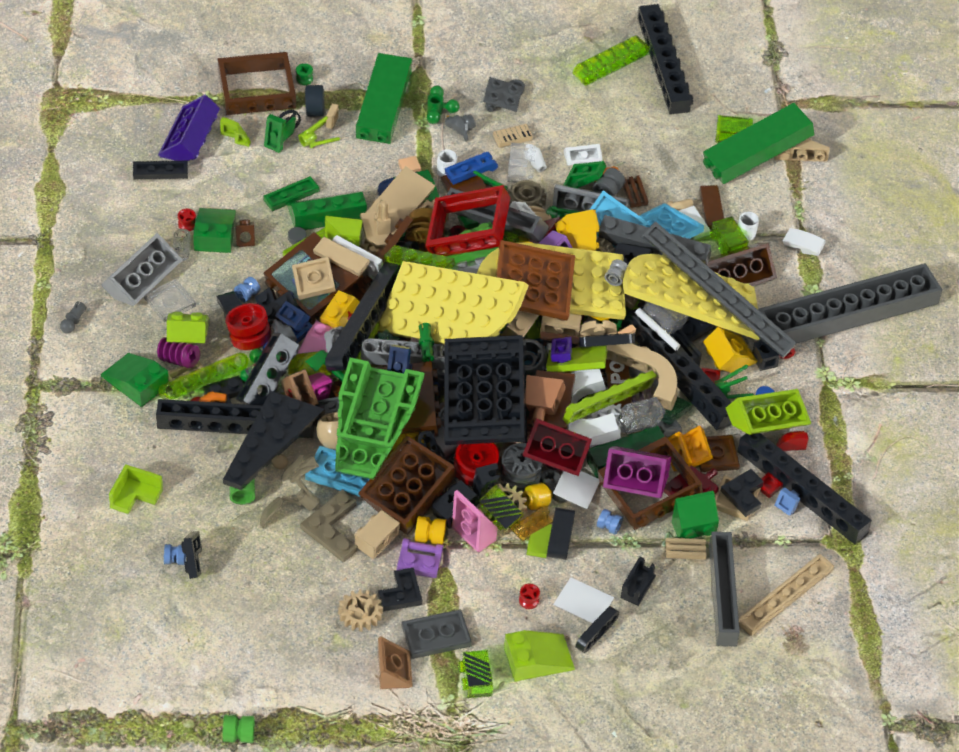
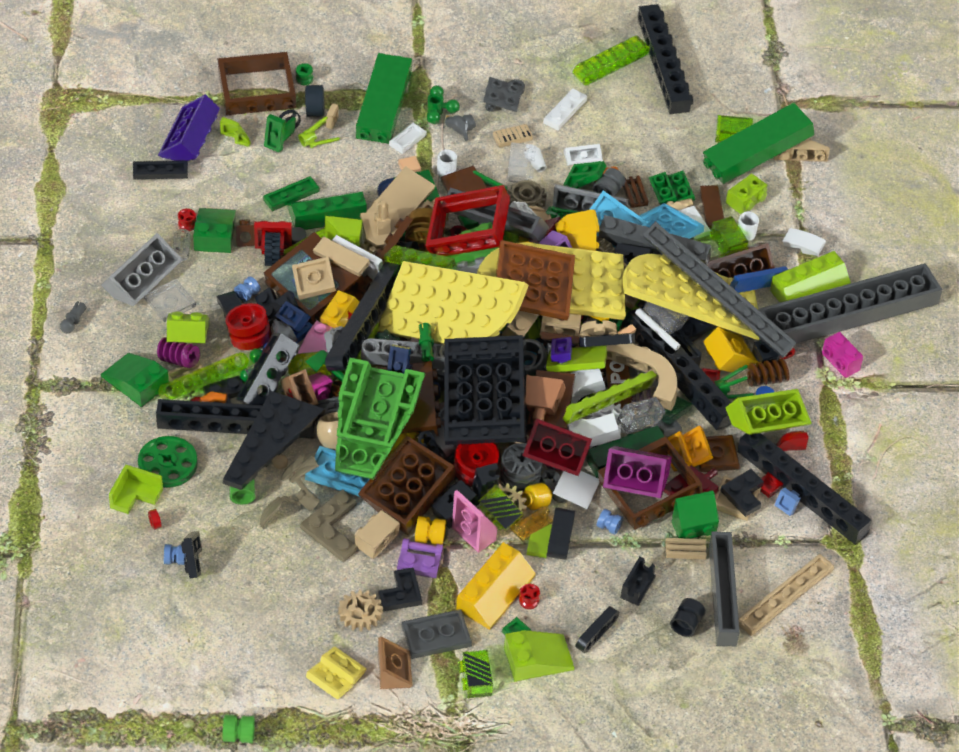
(154, 519): none -> red tile
(168, 454): none -> green wedge
(272, 239): none -> red plate
(336, 672): none -> light yellow slope
(407, 138): none -> white tile
(464, 169): blue plate -> none
(495, 586): none -> yellow slope
(515, 626): none -> green tile
(565, 109): none -> white plate
(583, 600): white sticker -> none
(616, 272): light grey wheel -> none
(671, 187): none -> green slope
(687, 617): none -> black wheel
(746, 194): none -> lime brick
(755, 280): none -> blue tile
(766, 371): none -> reddish brown piece
(810, 278): none -> lime slope
(842, 354): none -> dark pink brick

